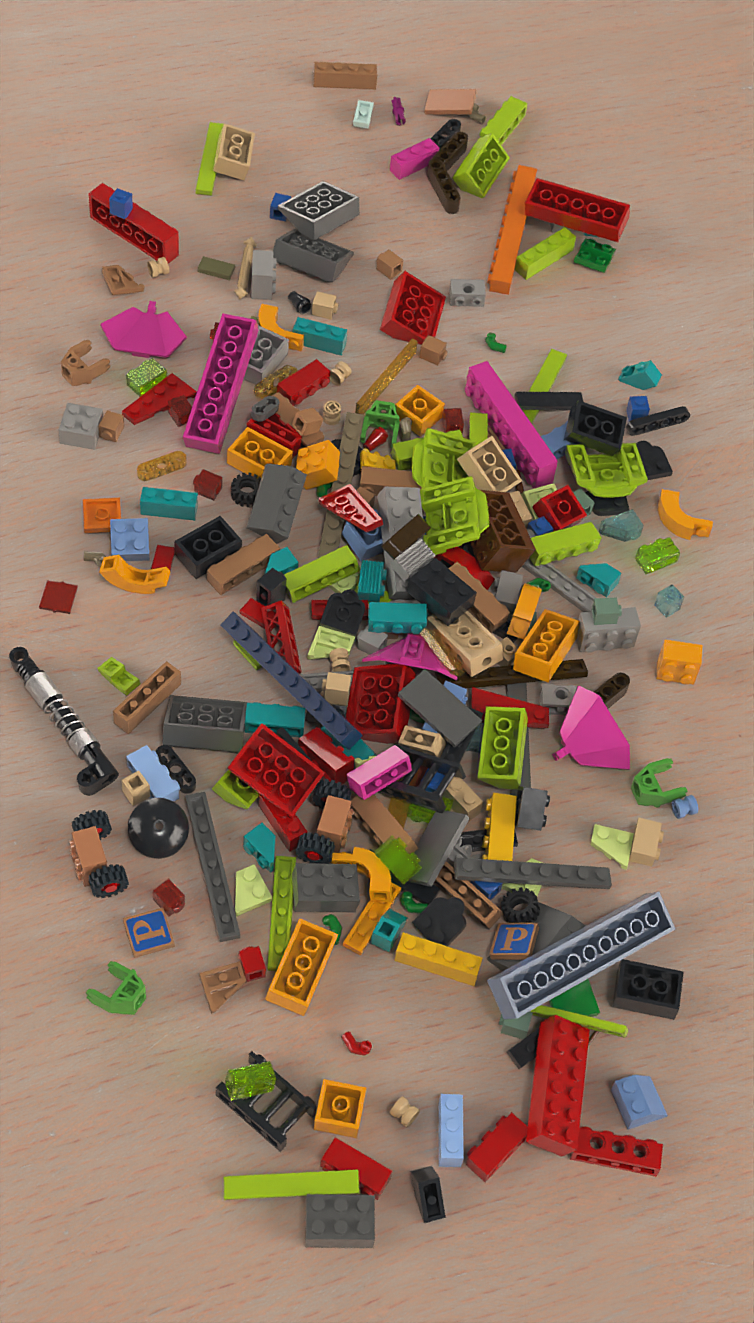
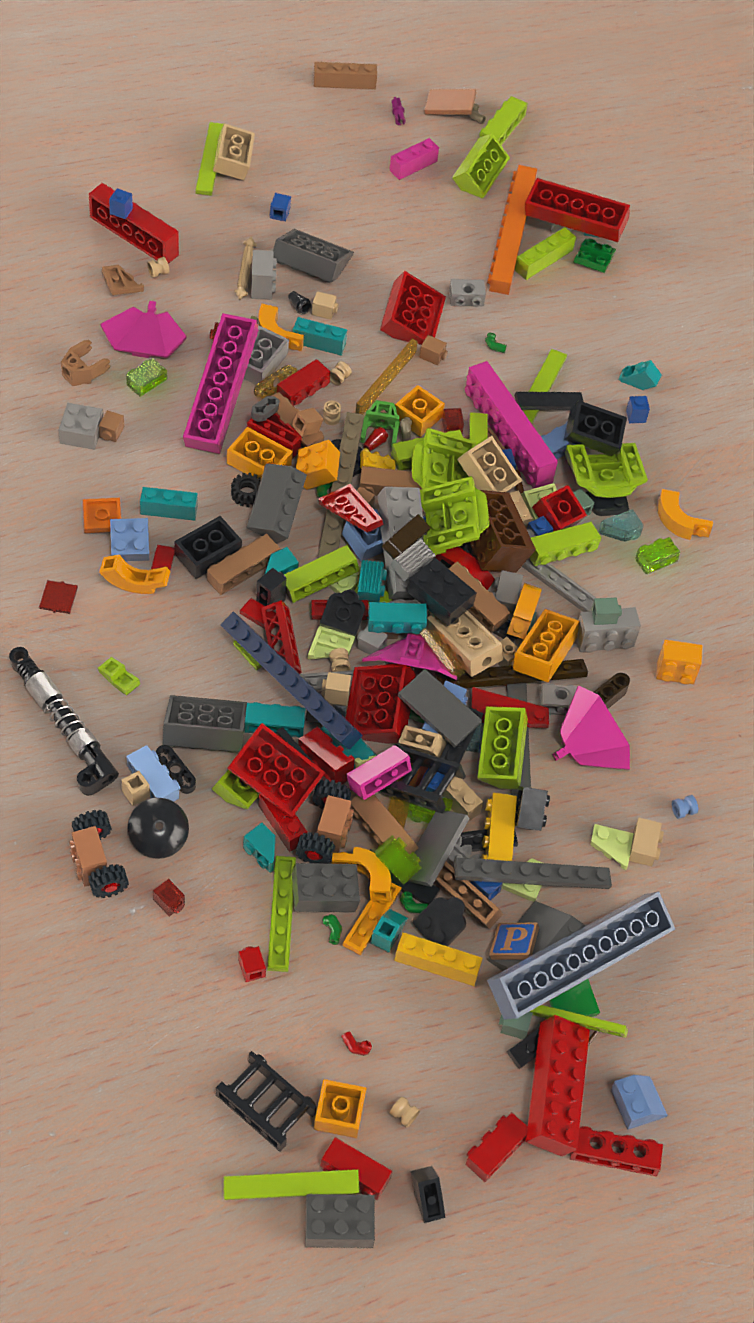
(97, 557): dark tan arm -> none
(126, 998): bright green piece -> none
(147, 697): medium nougat brick -> none
(148, 932): tile -> none
(157, 399): red wing -> none
(165, 459): clear yellow beam -> none
(179, 410): clear red brick -> none
(207, 484): clear red brick -> none
(212, 867): dark grey plate -> none
(216, 268): olive tile -> none
(222, 984): medium nougat wing -> none
(250, 890): yellowish green wing -> none
(250, 1080): clear neon green brick -> none
(301, 967): light orange brick -> none
(320, 209): dark grey slope -> none
(363, 114): light aqua plate -> none
(389, 264): medium nougat brick -> none
(438, 174): dark brown beam -> none
(446, 129): black beam -> none
(450, 1130): light blue brick -> none
(516, 898): black tyre -> none
(540, 583): green arm -> none
(599, 577): teal slope -> none
(646, 787): bright green piece -> none
(648, 989): black brick -> none
(653, 460): black plate -> none
(658, 421): black beam -> none
(669, 600): clear light blue brick -> none

